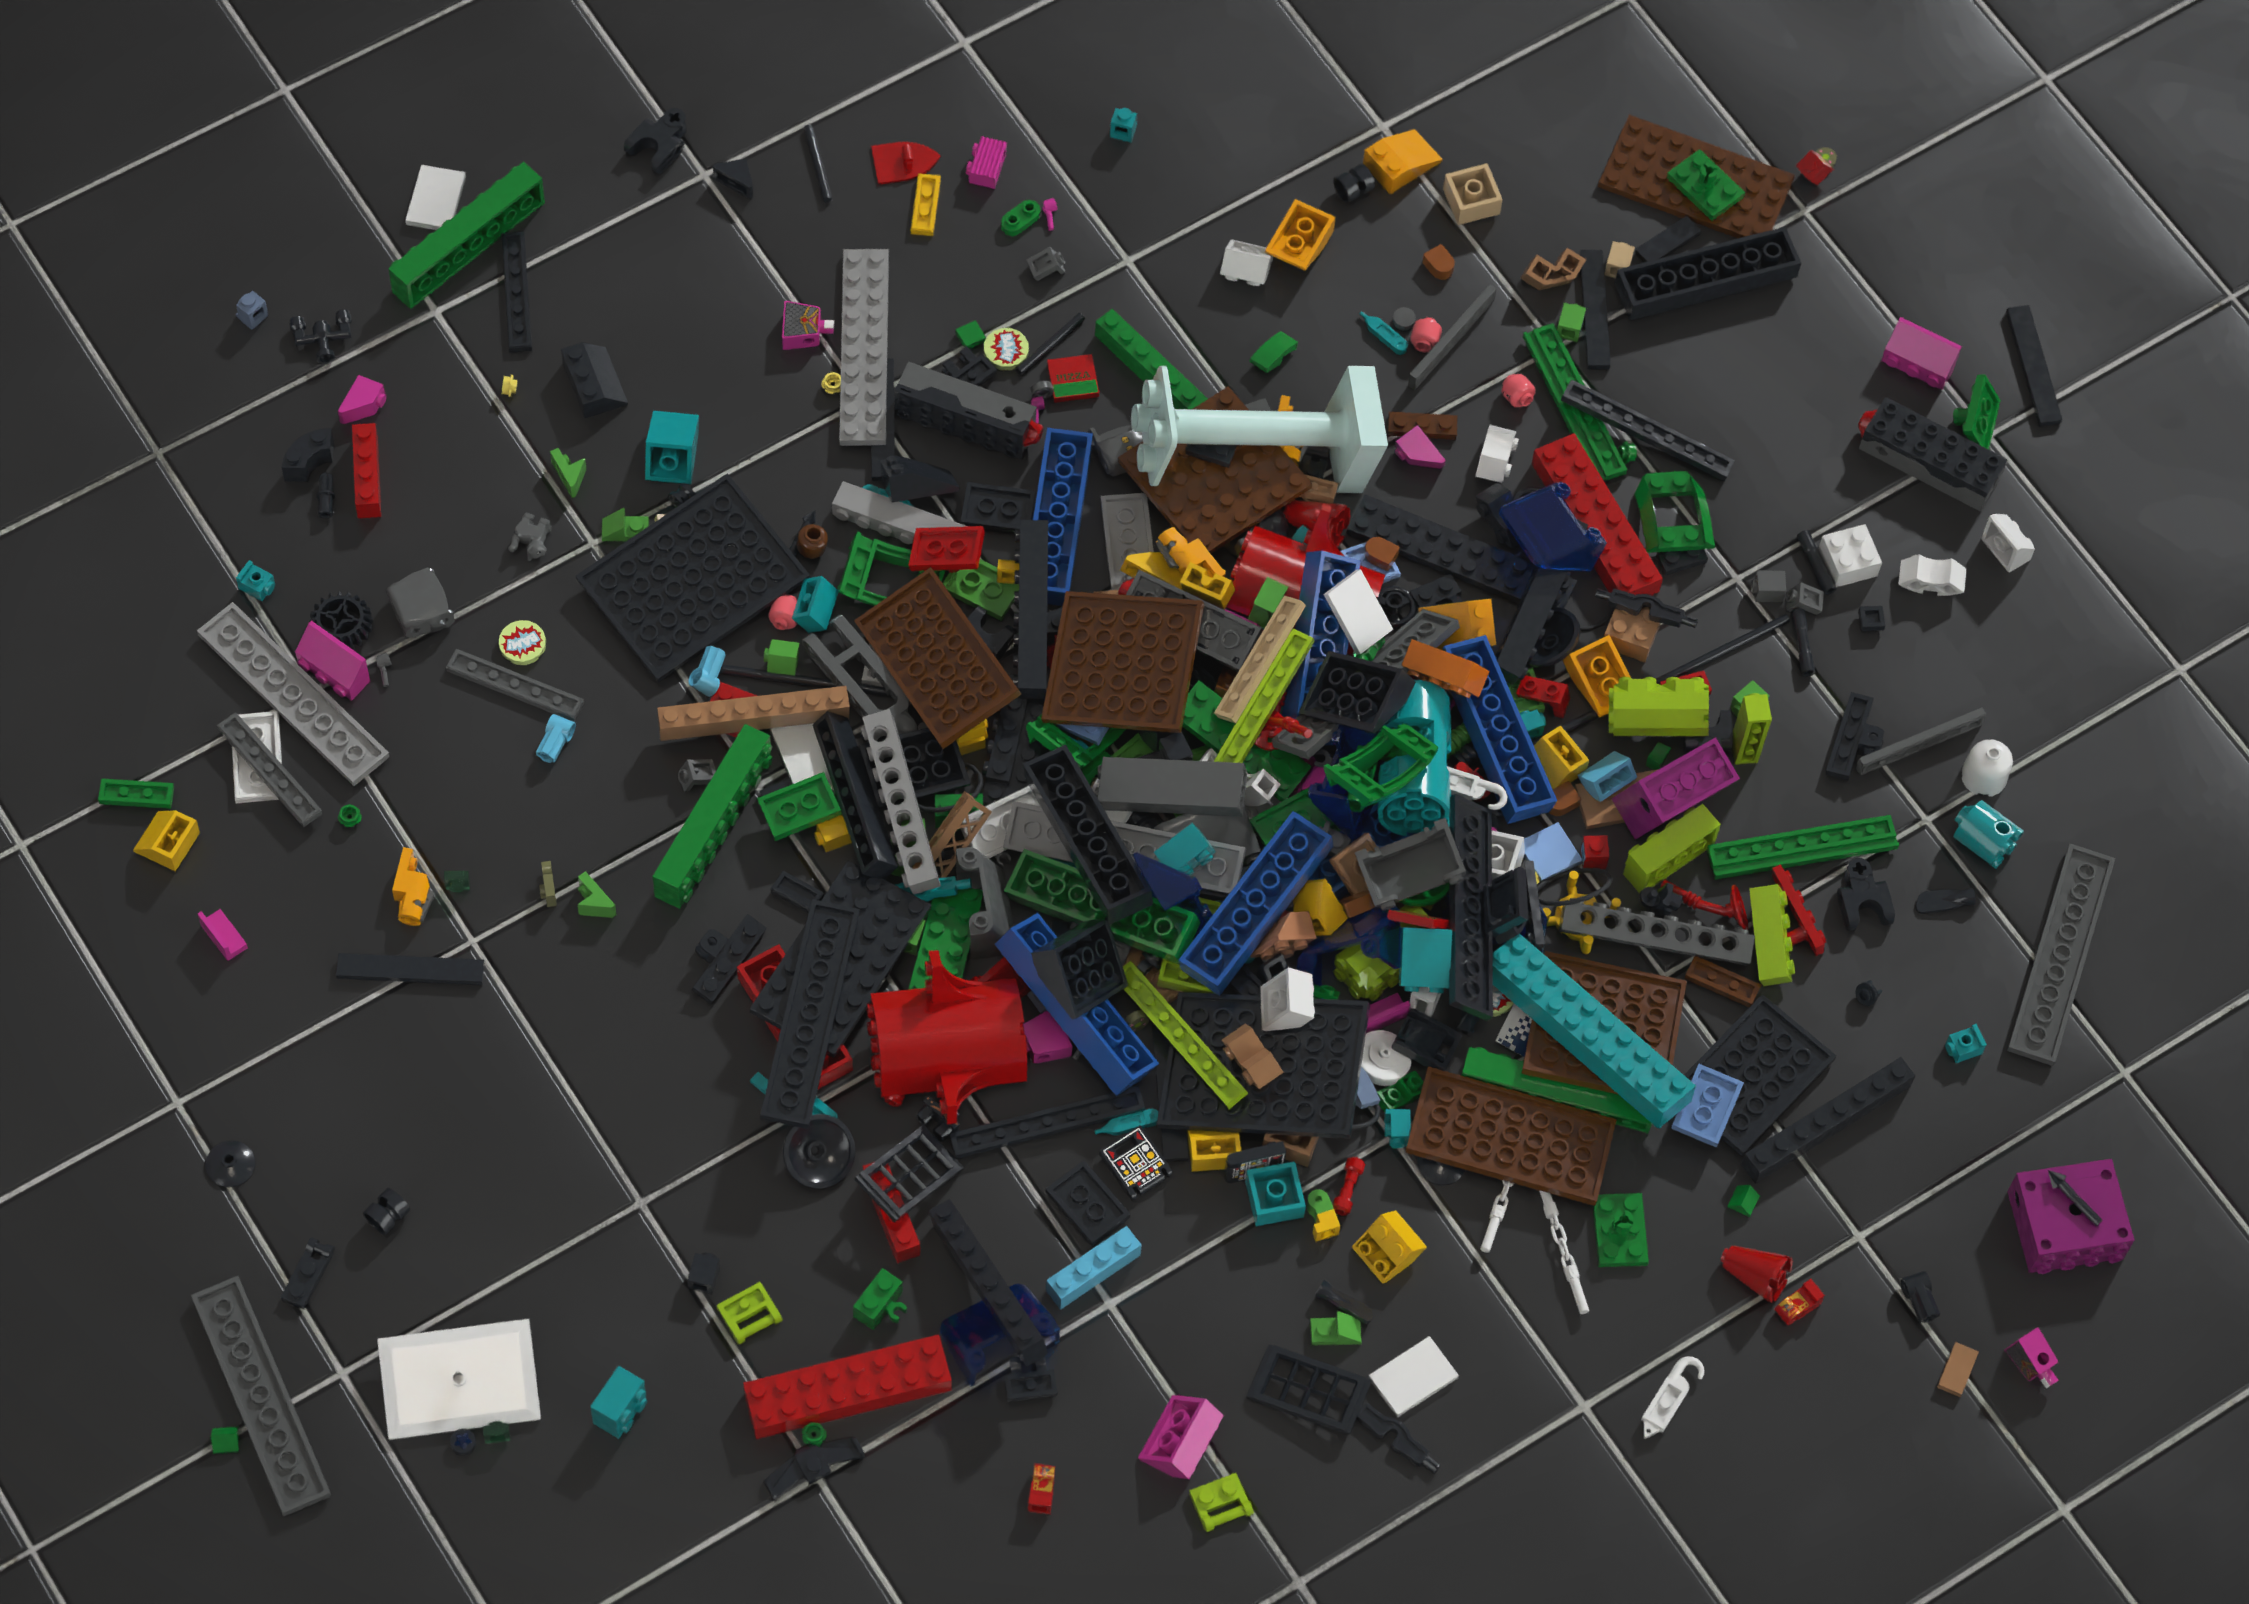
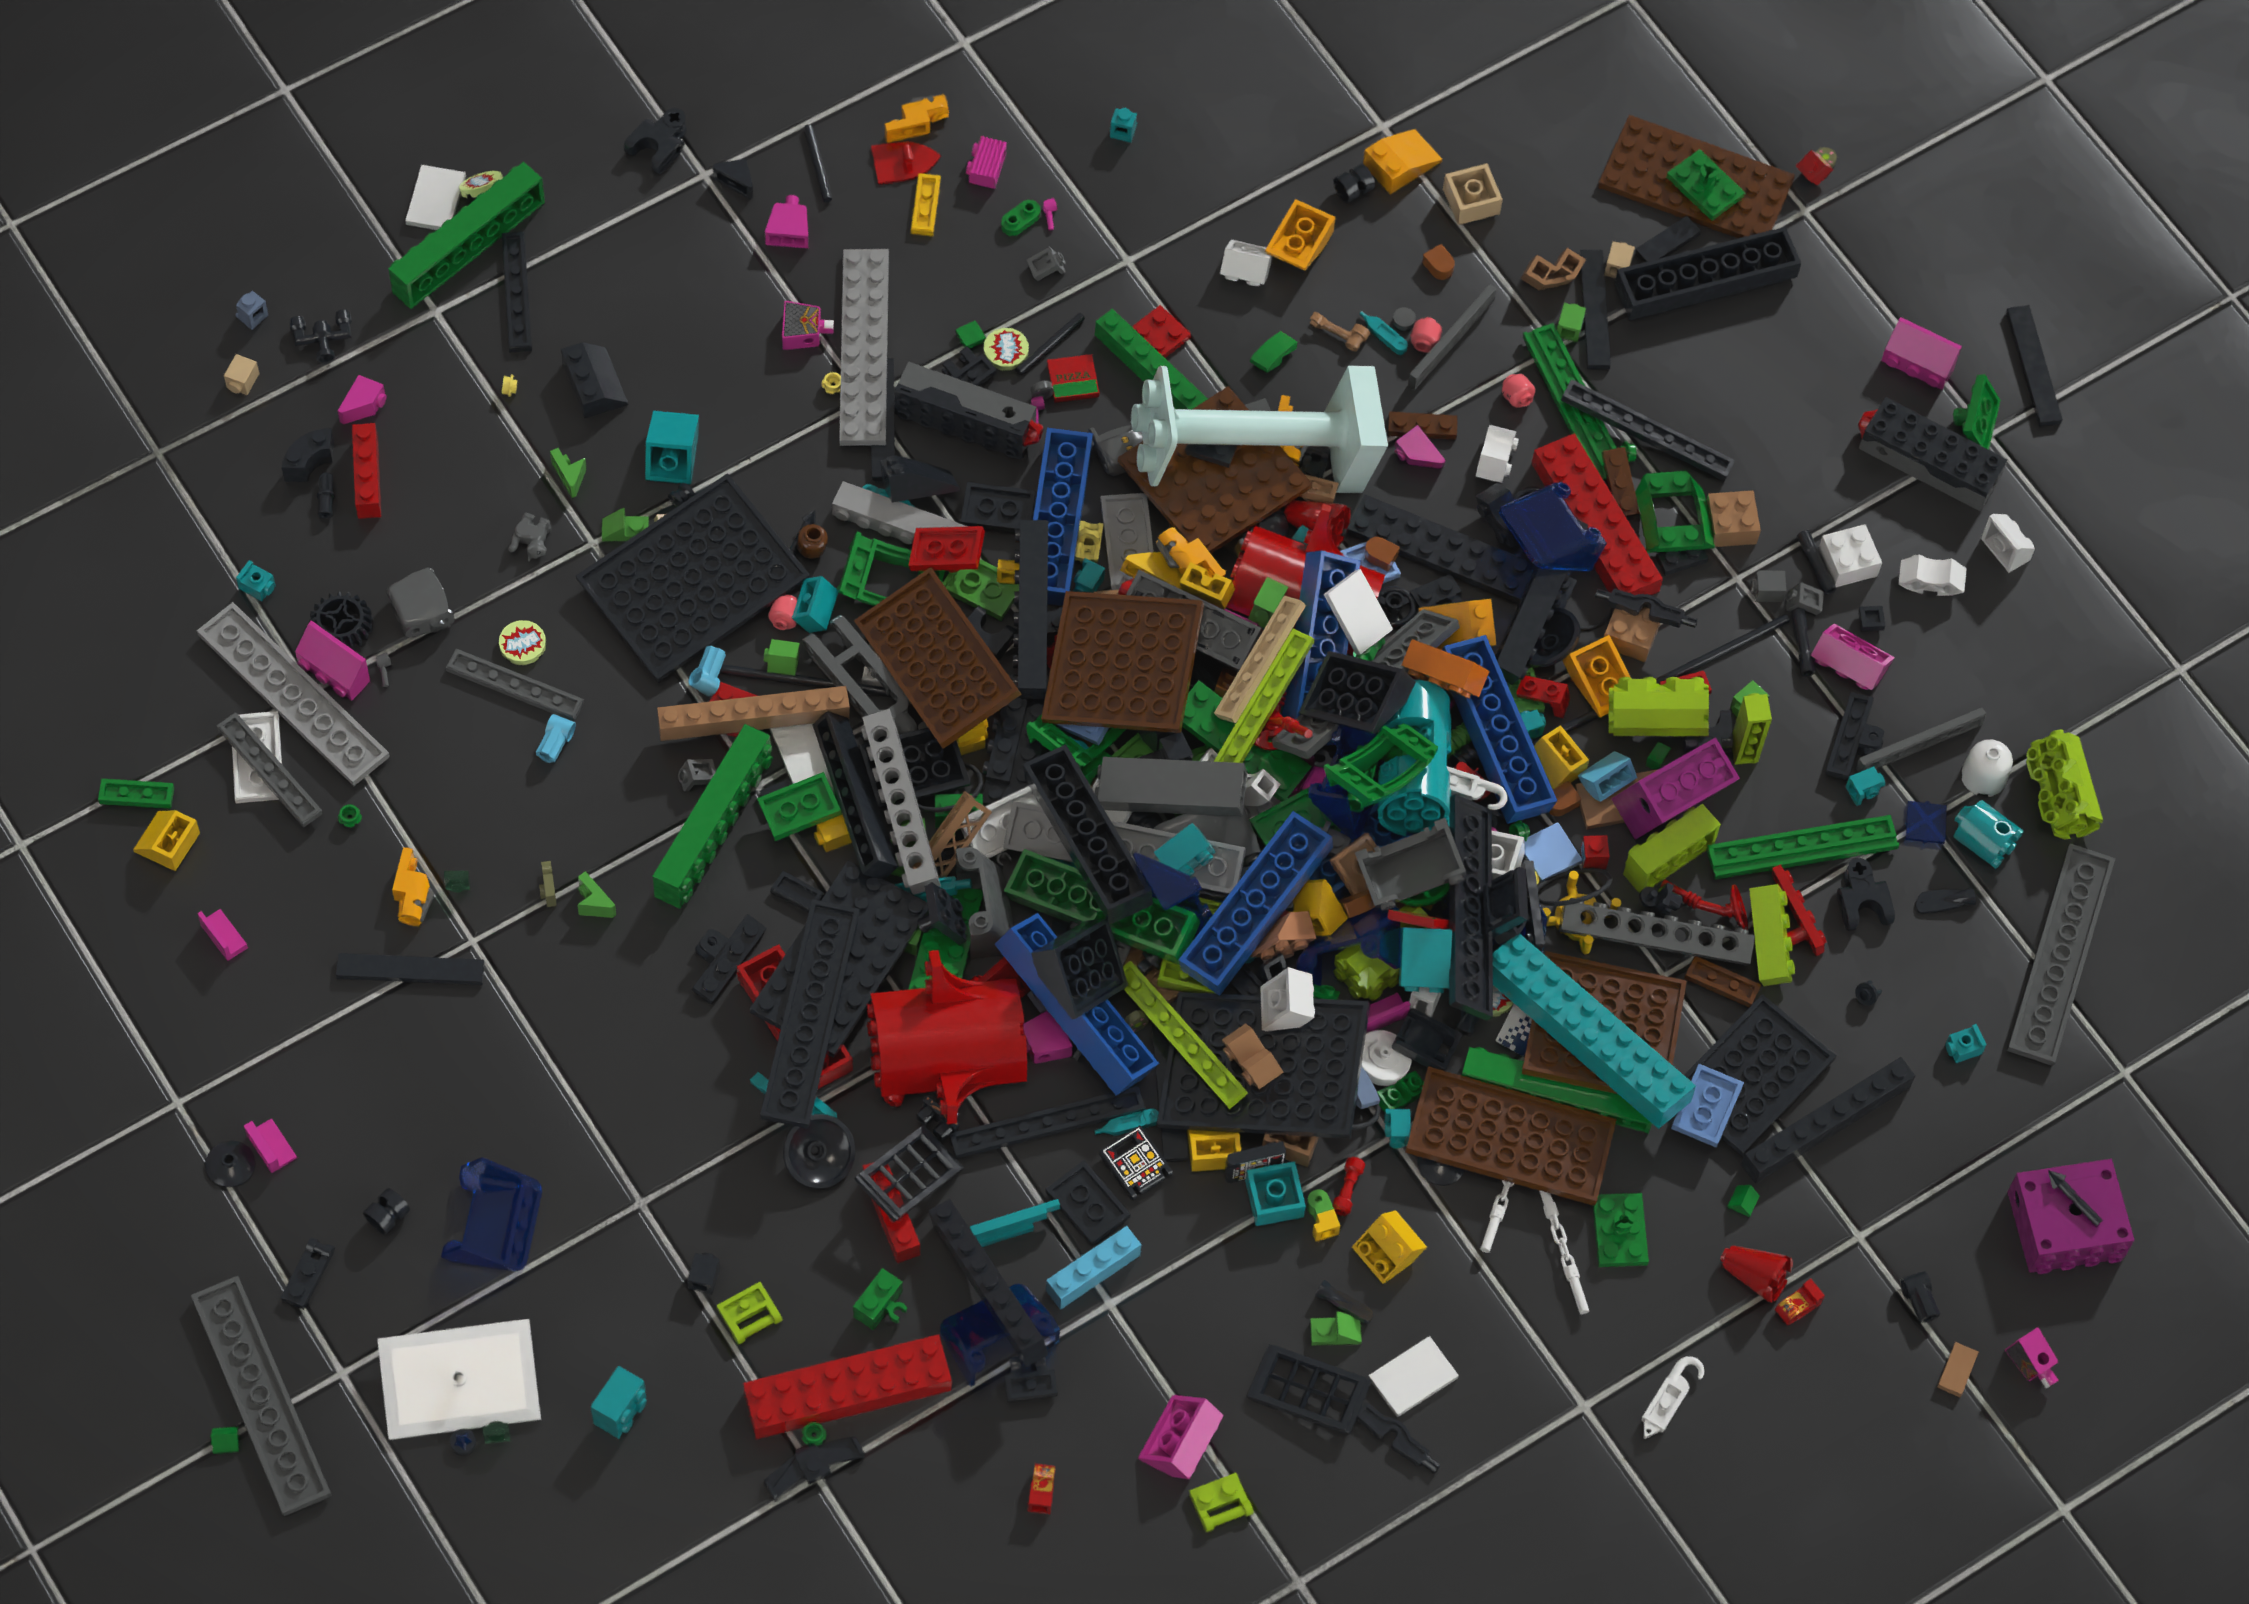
(241, 375): none -> tan brick
(270, 1144): none -> dark pink panel
(479, 183): none -> yellowish green tile
(499, 1217): none -> clear blue windscreen
(788, 224): none -> dark pink torso
(917, 118): none -> light orange plate
(944, 914): none -> black plate
(1012, 1224): none -> teal piece
(1090, 577): none -> teal brick
(1091, 536): none -> light yellow hips
(1162, 331): none -> red plate
(1354, 337): none -> medium nougat brick
(1520, 829): none -> green plate
(1620, 480): none -> reddish brown plate
(1734, 518): none -> medium nougat brick
(1851, 657): none -> dark pink slope
(1865, 785): none -> teal brick
(1926, 822): none -> clear blue piece
(2065, 783): none -> lime brick

